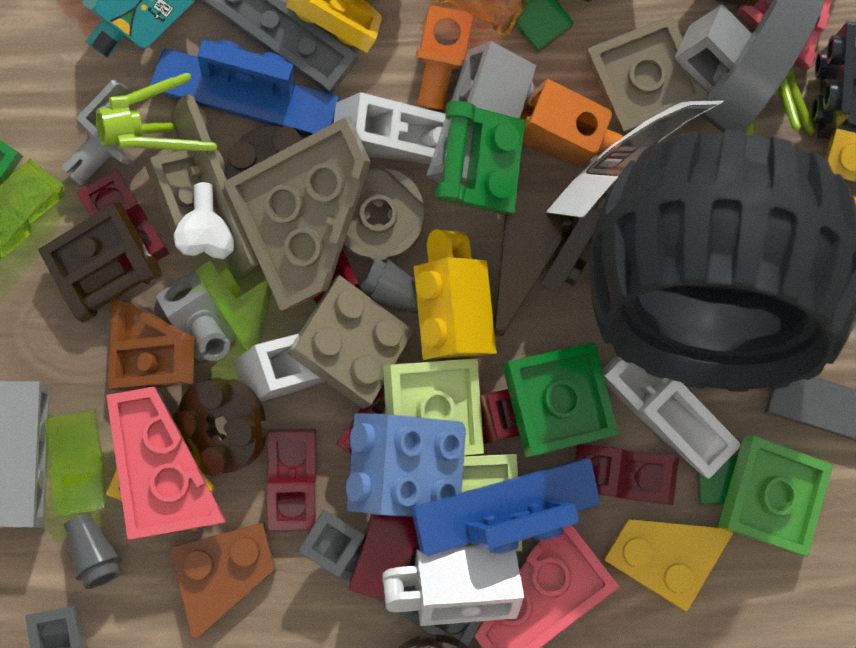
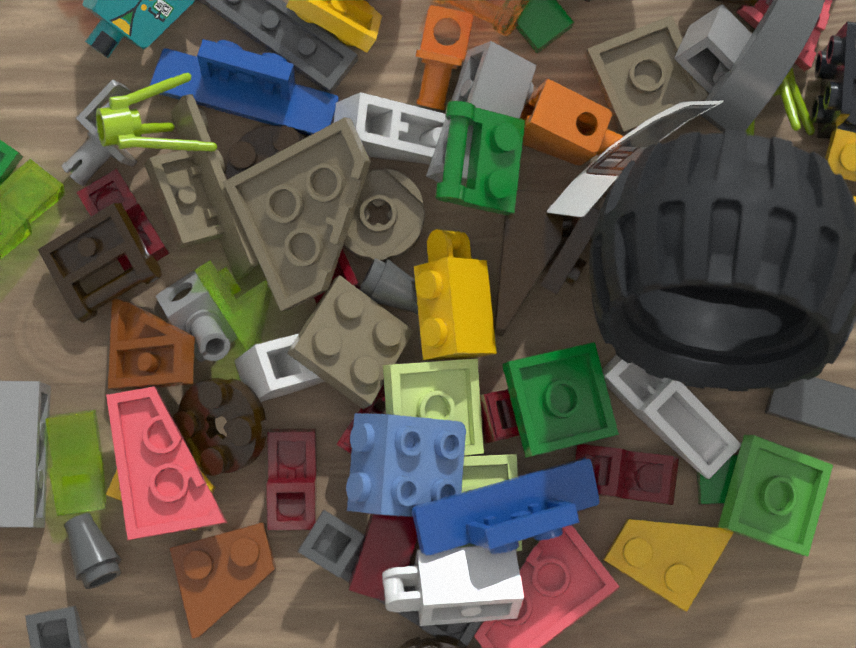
(202, 228): white rock -> none

